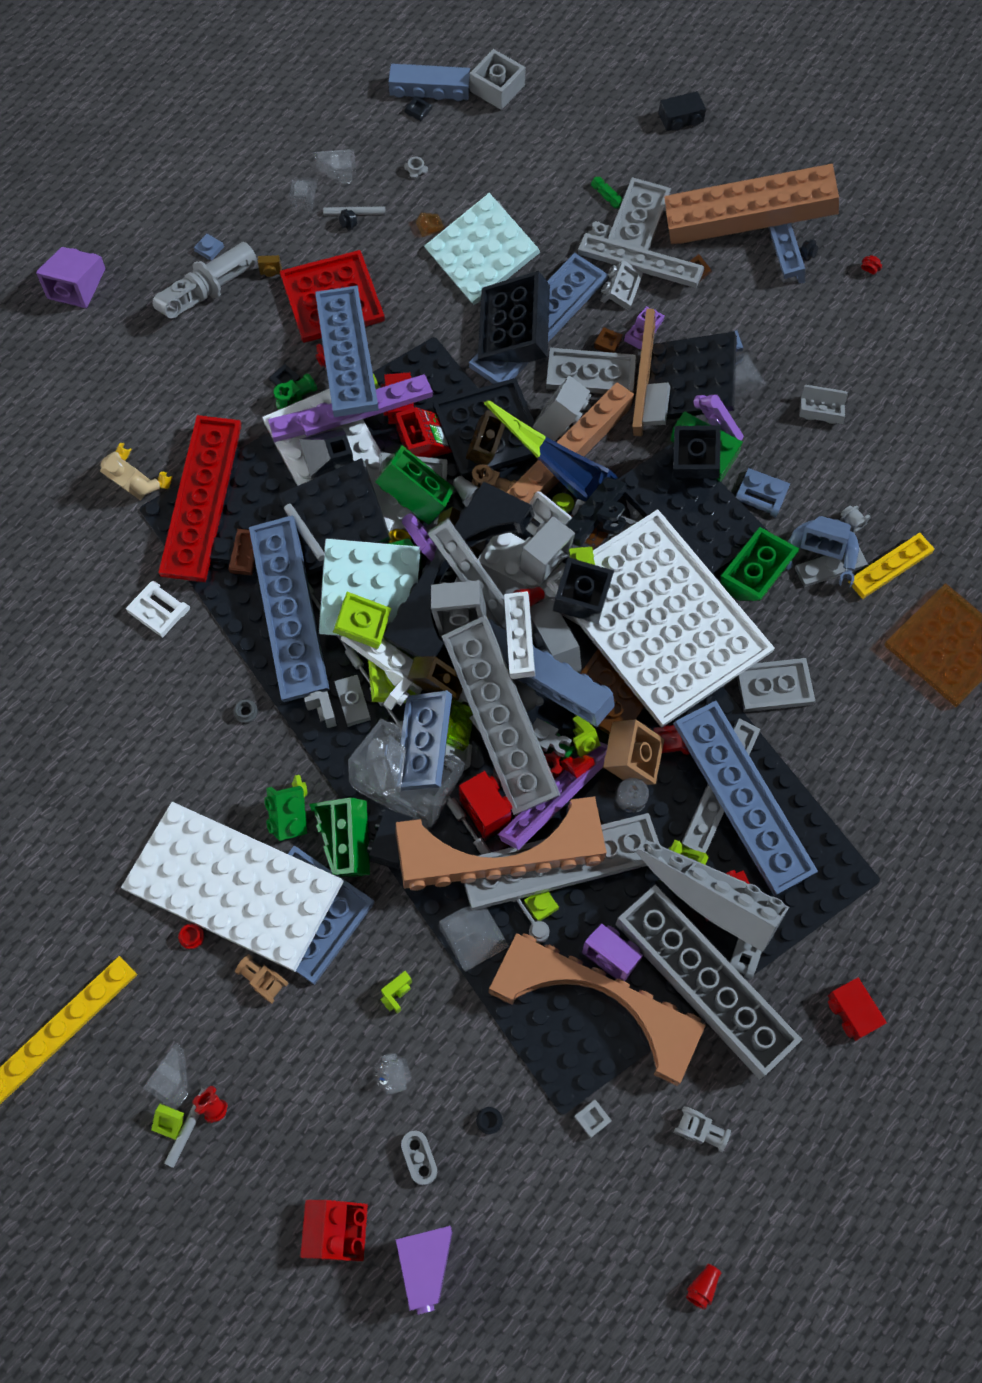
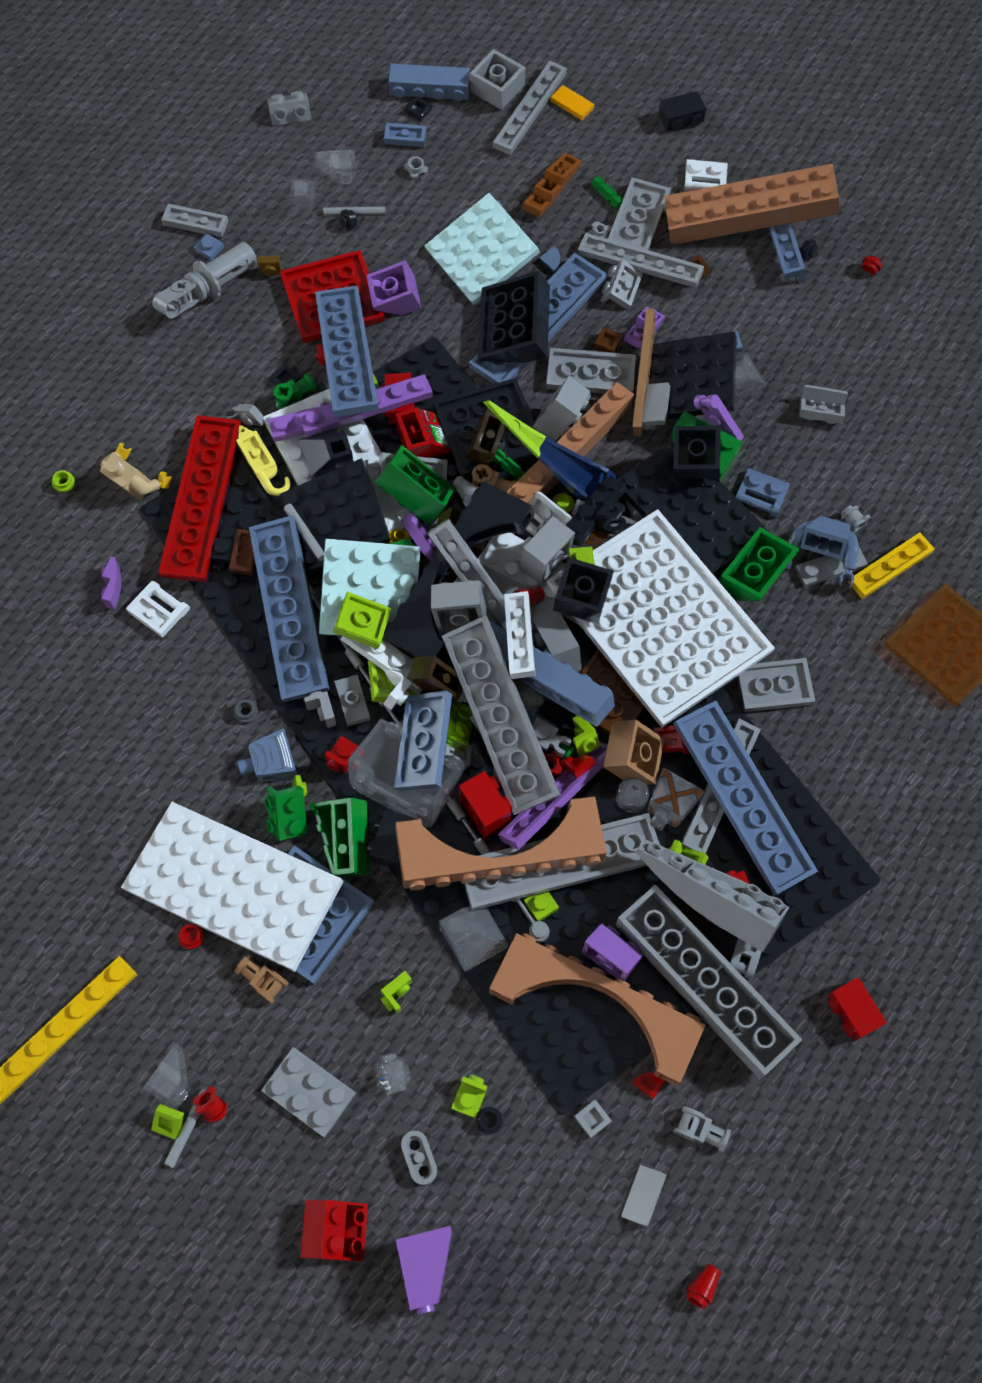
(63, 475): none -> lime plate
(71, 276): medium lavender slope -> none
(112, 577): none -> medium lavender slope
(195, 220): none -> light grey plate
(247, 414): none -> light grey plate
(260, 460): none -> light yellow plate
(270, 758): none -> sand blue torso
(289, 108): none -> light grey bracket
(308, 1092): none -> light grey plate
(338, 757): none -> red bracket
(386, 764): clear slope -> none
(394, 289): none -> medium lavender slope
(405, 135): none -> sand blue plate
(429, 224): clear orange slope -> none
(470, 1096): none -> lime bracket
(508, 465): none -> green axle
(529, 108): none -> light grey plate
(551, 185): none -> dark orange slope
(551, 259): none -> sand blue tile
(572, 102): none -> light orange tile
(643, 1196): none -> light grey slope
(648, 1084): none -> red tile
(672, 800): none -> clear torso
(704, 171): none -> white plate

